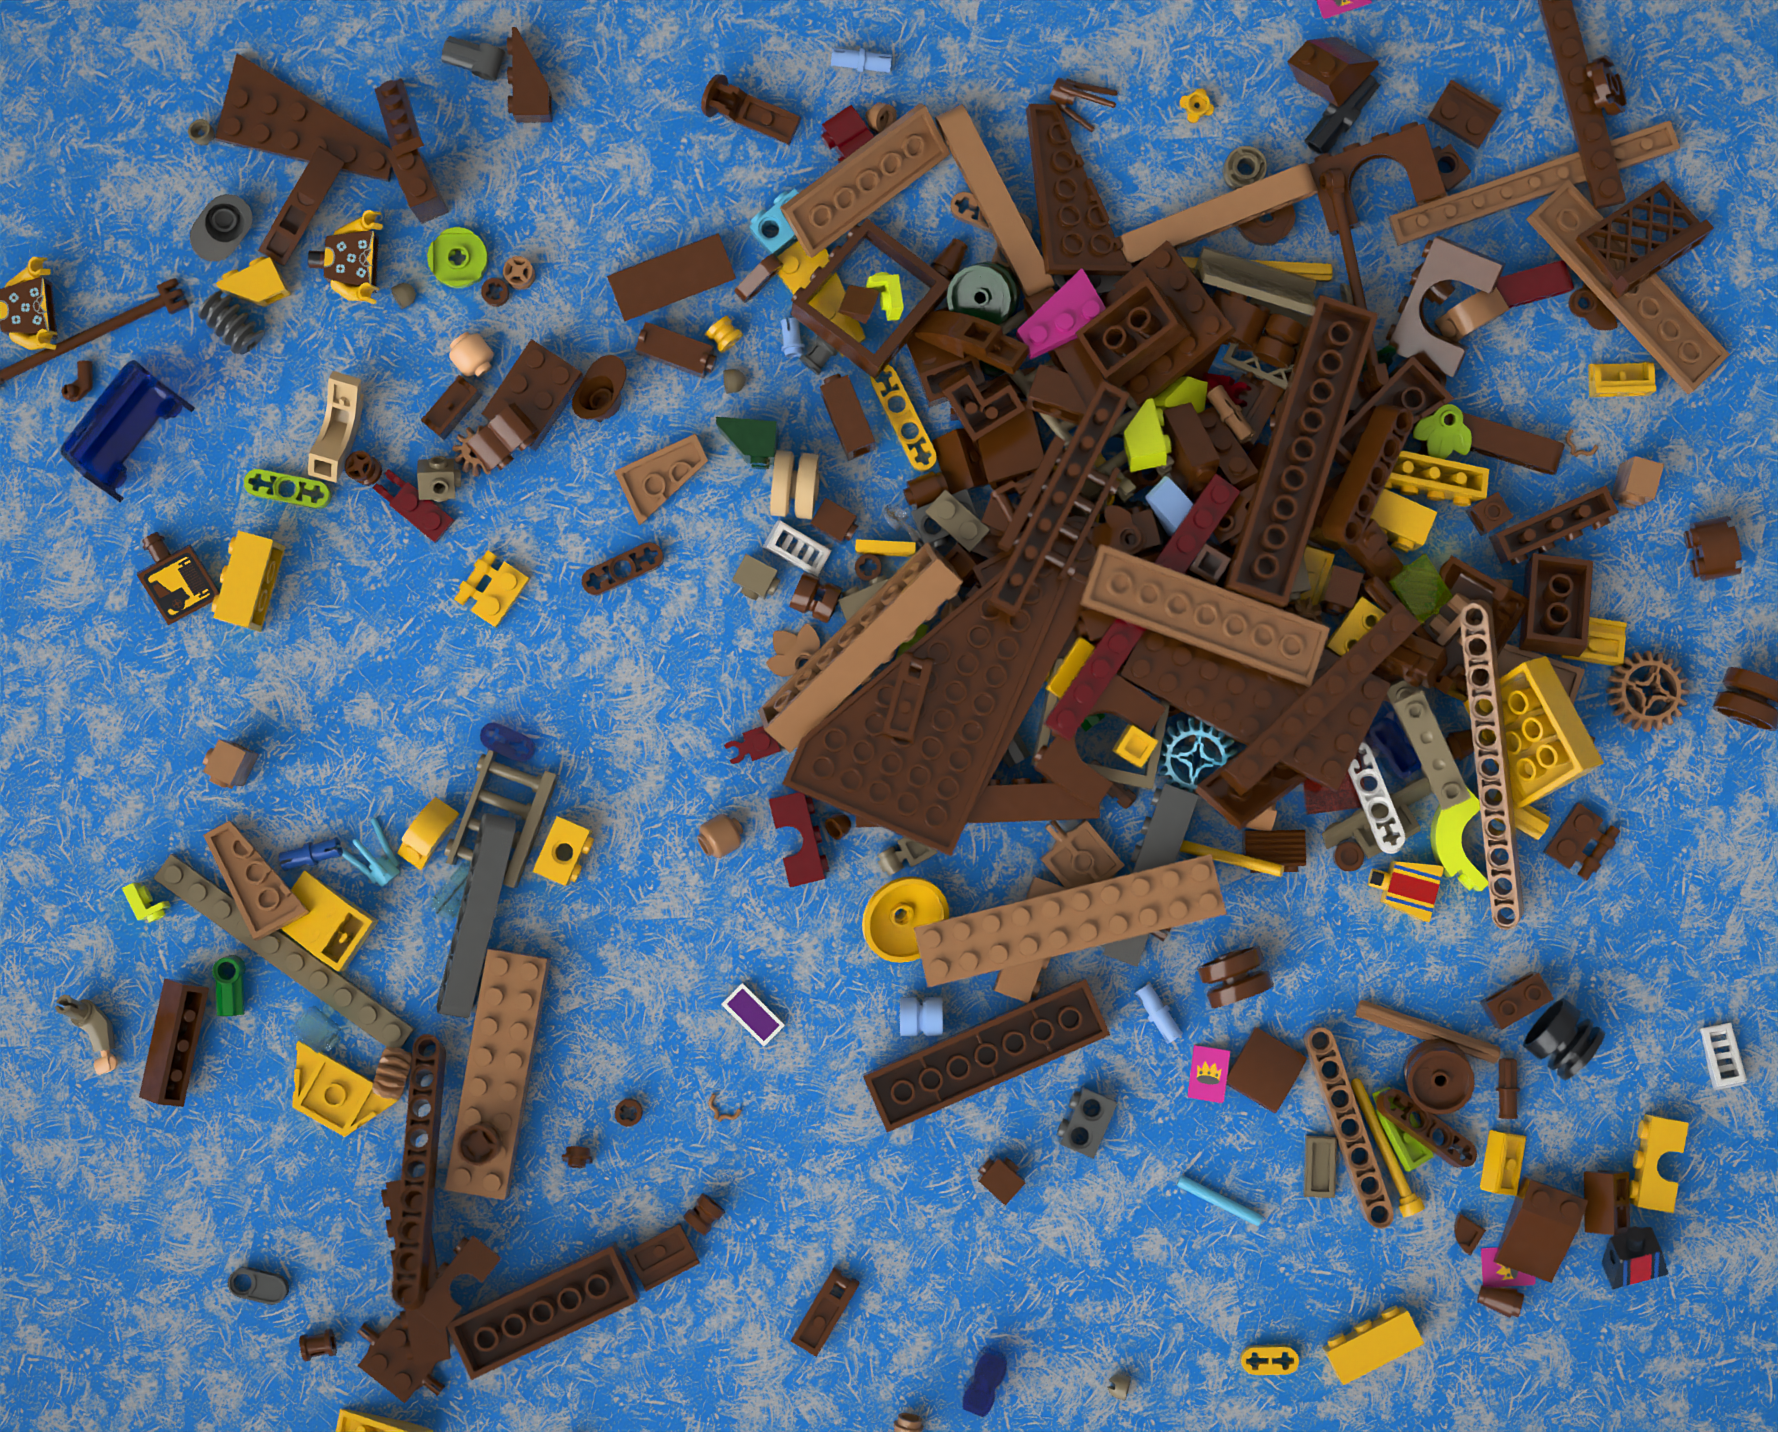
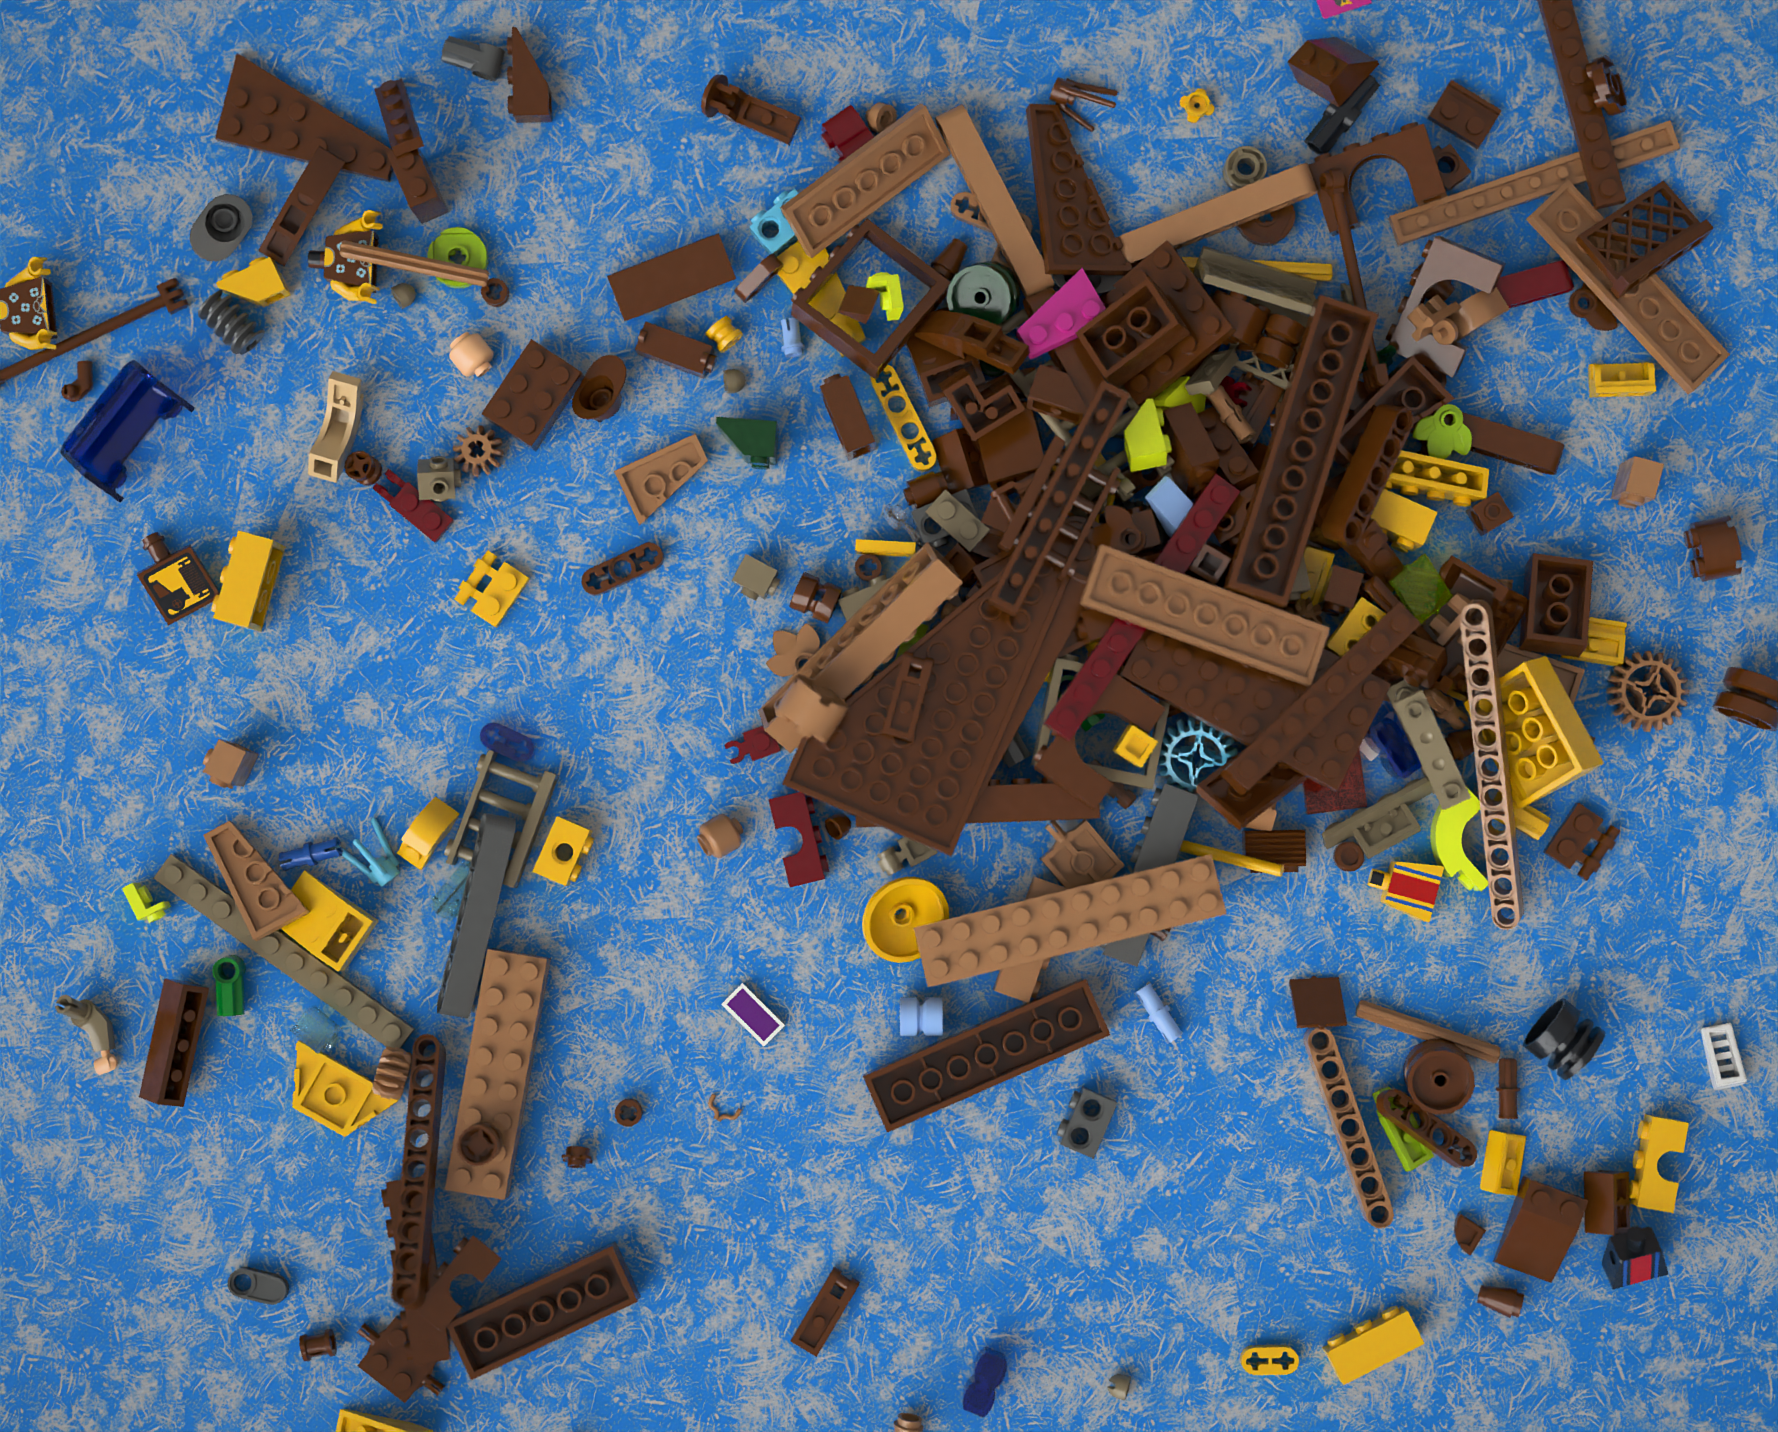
(195, 127): dark tan hinge -> none
(264, 492): lime beam -> none
(414, 263): none -> medium nougat axle
(451, 407): reddish brown hinge -> none
(502, 437): reddish brown brick -> none
(515, 268): medium nougat wheel -> none
(663, 1257): reddish brown plate -> none
(704, 1214): reddish brown wheel -> none
(770, 545): white slope -> none
(793, 484): tan wheel -> none
(812, 708): none -> medium nougat brick
(818, 355): dark grey bush -> none
(835, 522): reddish brown brick -> none
(861, 60): light blue pin -> none
(1001, 1178): reddish brown brick -> none
(1069, 667): yellow slope -> none
(1208, 1074): dark pink sticker -> none
(1211, 372): none -> dark tan plate
(1219, 1200): medium azure bar -> none
(1234, 973): reddish brown wheel -> none
(1265, 1070): reddish brown slope -> none
(1317, 1002): none -> reddish brown piece
(1319, 1166): dark tan tile -> none
(1378, 795): white beam -> none
(1409, 1202): yellow piece -> none
(1433, 319): none -> medium nougat hips
(1445, 708): none -> medium nougat axle
(1499, 1275): dark pink sticker -> none
(1516, 1000): reddish brown brick -> none
(1554, 524): reddish brown brick -> none
(1573, 448): medium nougat piece -> none

